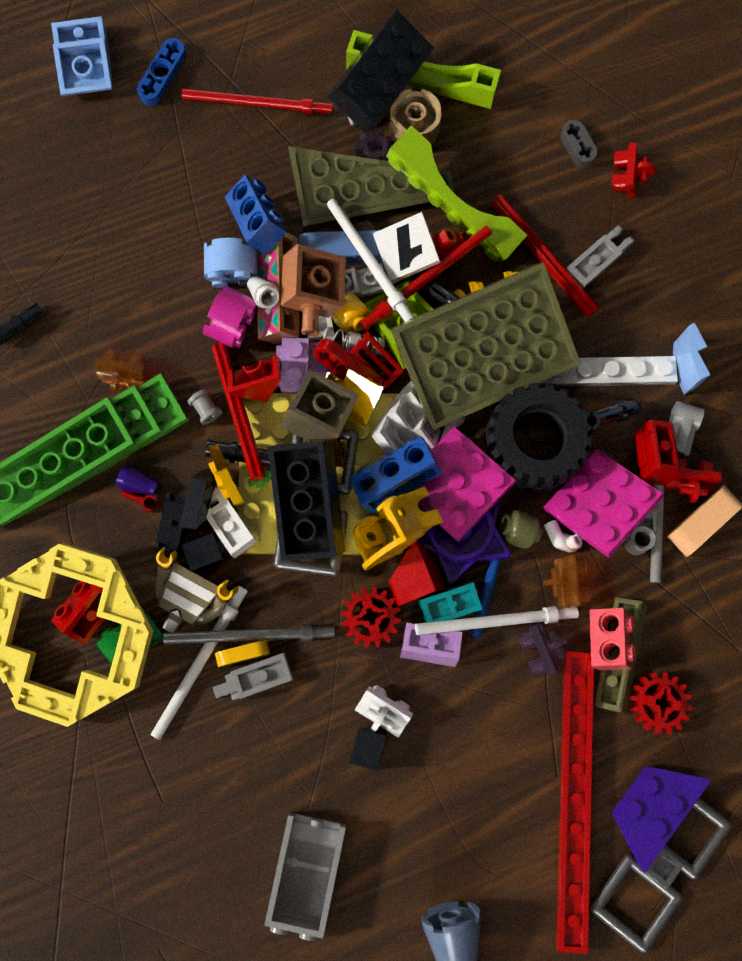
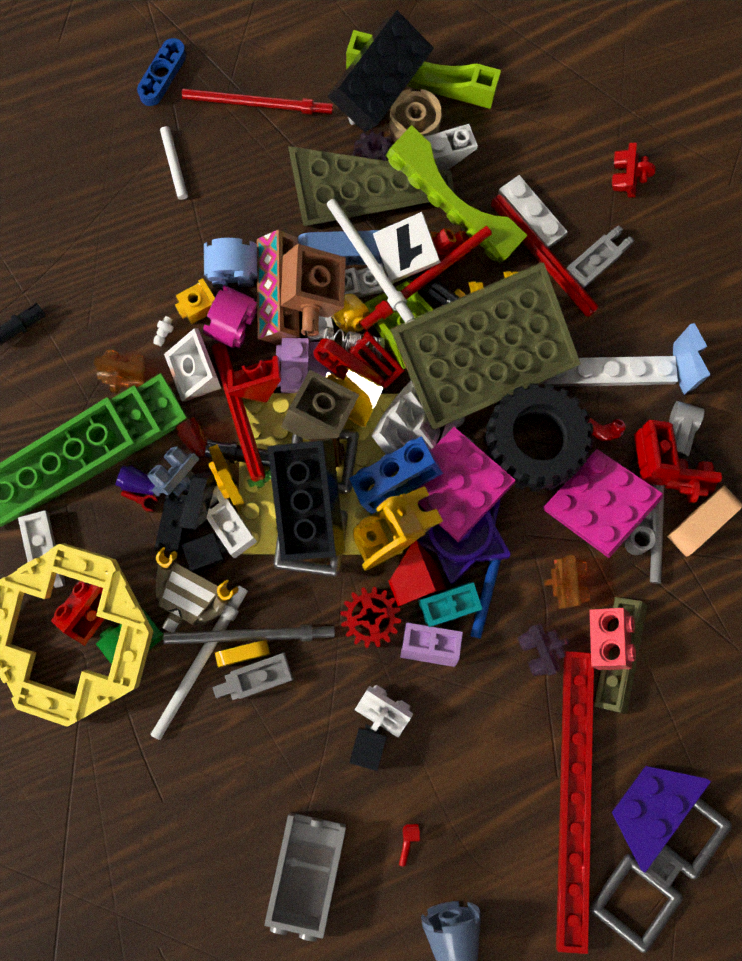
(38, 538): none -> white plate
(82, 56): light blue slope -> none
(164, 328): none -> white piece
(173, 163): none -> white bar
(177, 477): none -> sand blue hips
(192, 367): none -> white slope
(193, 436): none -> clear red cone
(199, 309): none -> yellow brick
(204, 406): light grey bush -> none
(255, 214): blue brick -> none
(263, 292): white cone -> none
(410, 834): none -> red hand
(452, 146): none -> white slope
(520, 529): olive head -> none
(533, 211): none -> white plate
(547, 615): white bar -> none
(561, 540): white arm -> none
(581, 142): flat silver beam -> none
(608, 431): none -> red arm
(618, 411): black pin -> none
(657, 713): red gear -> none

